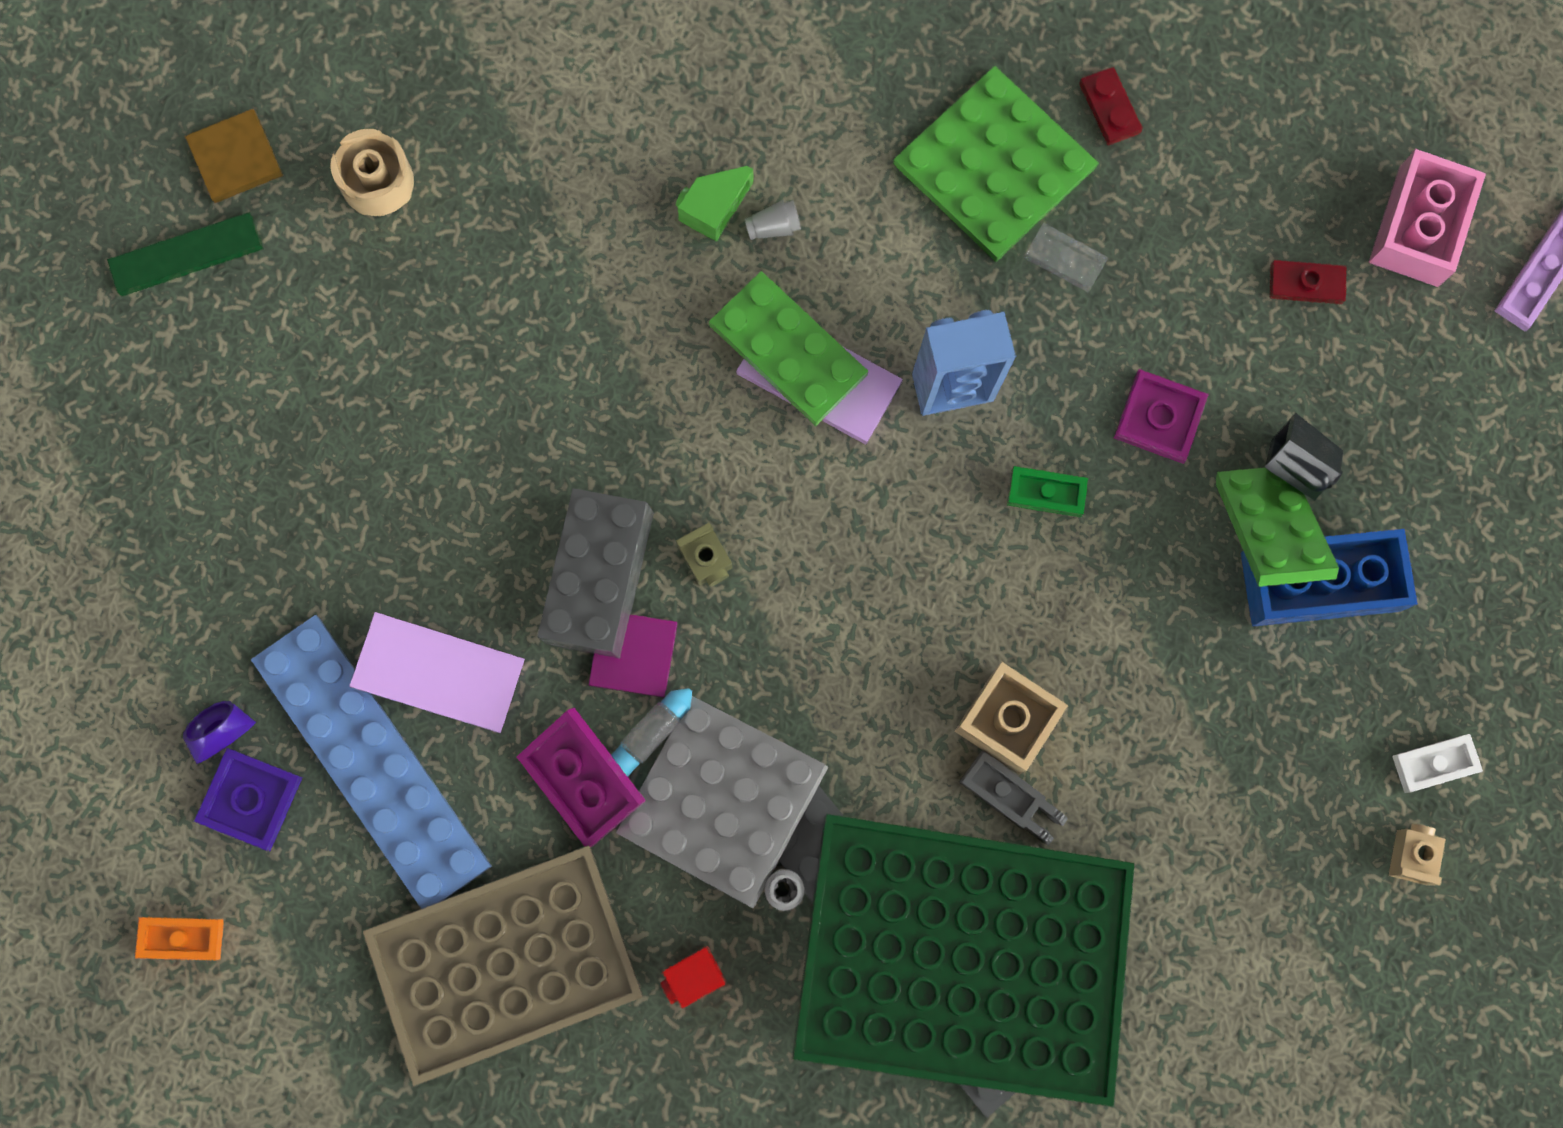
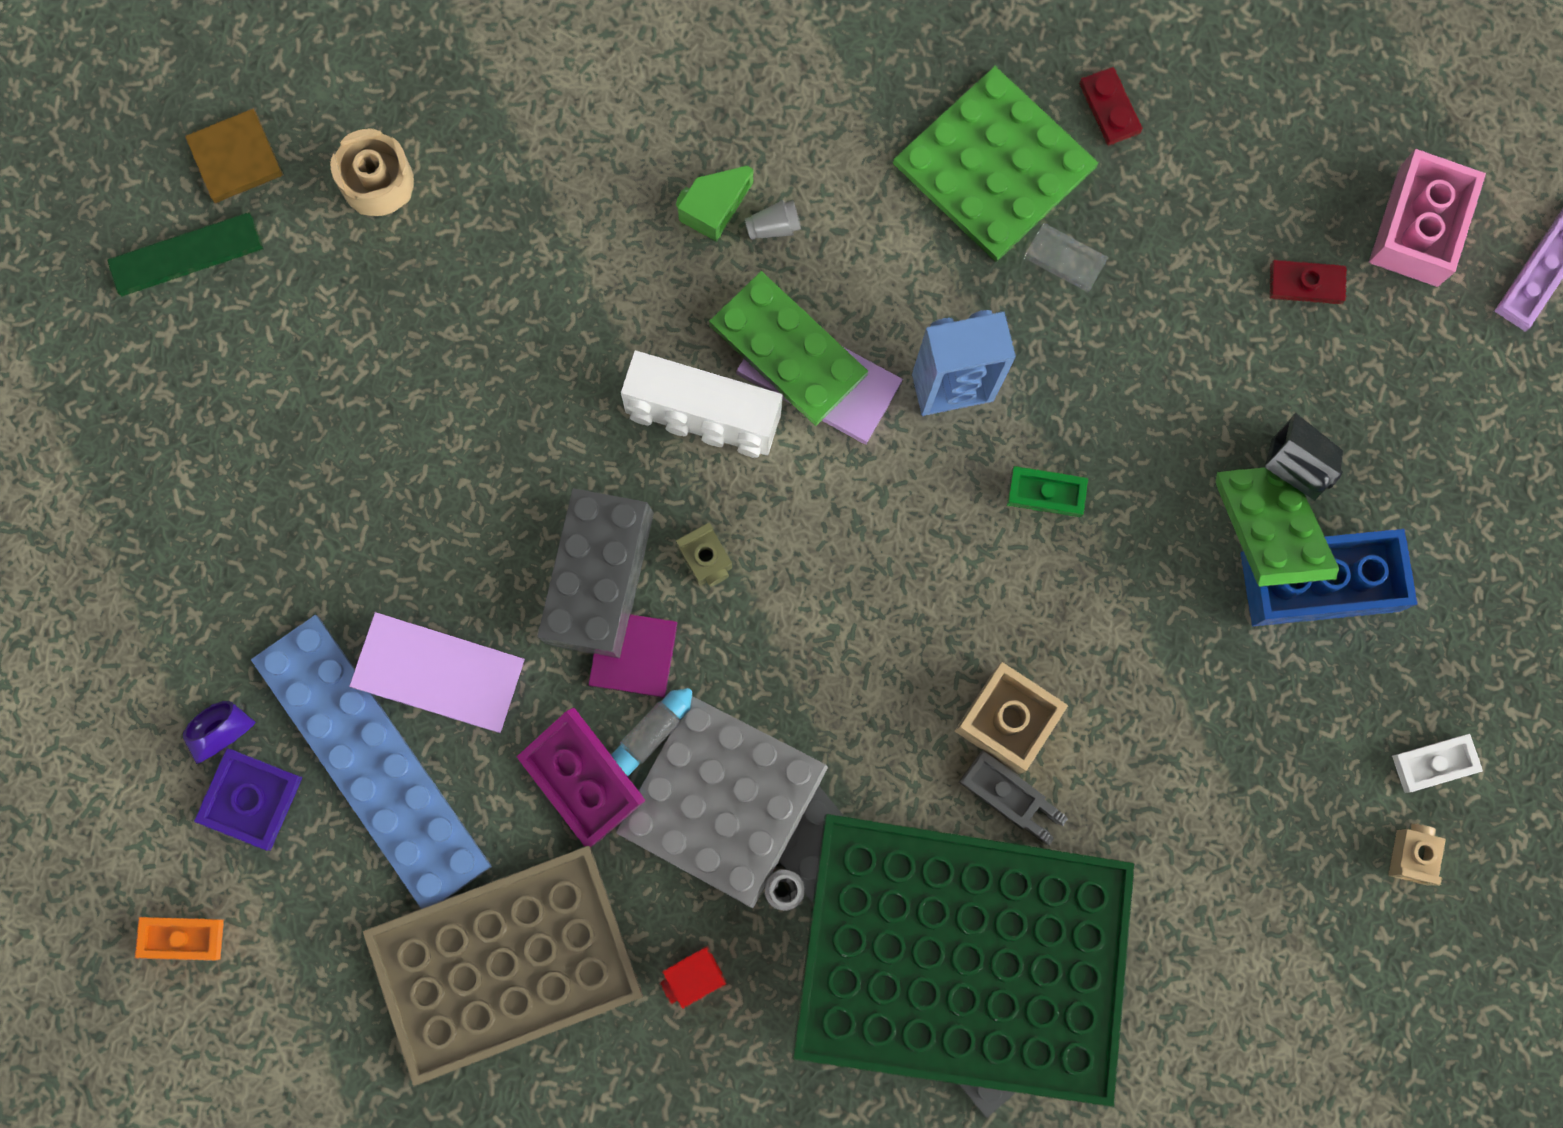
(701, 404): none -> white brick
(1161, 416): magenta tile -> none

